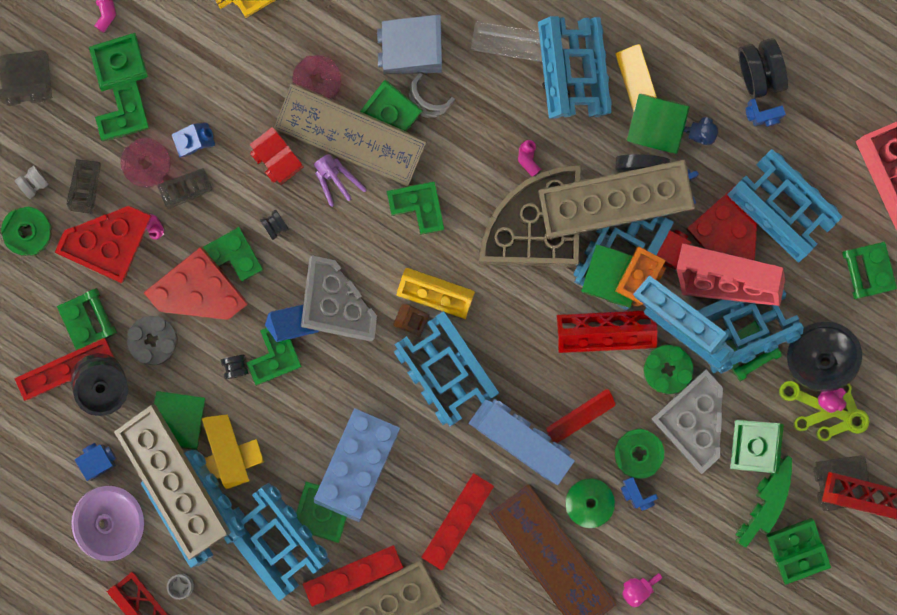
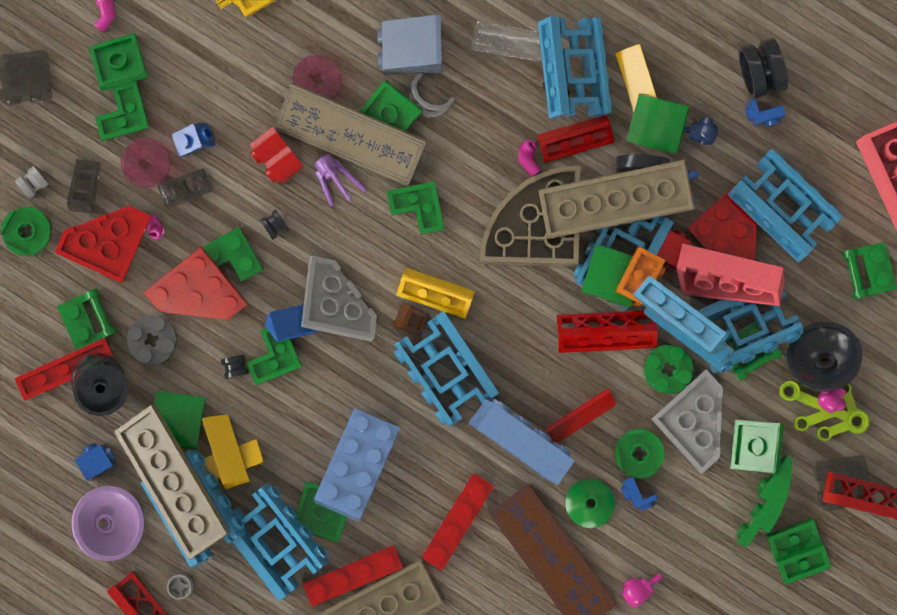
(575, 138): none -> red slope

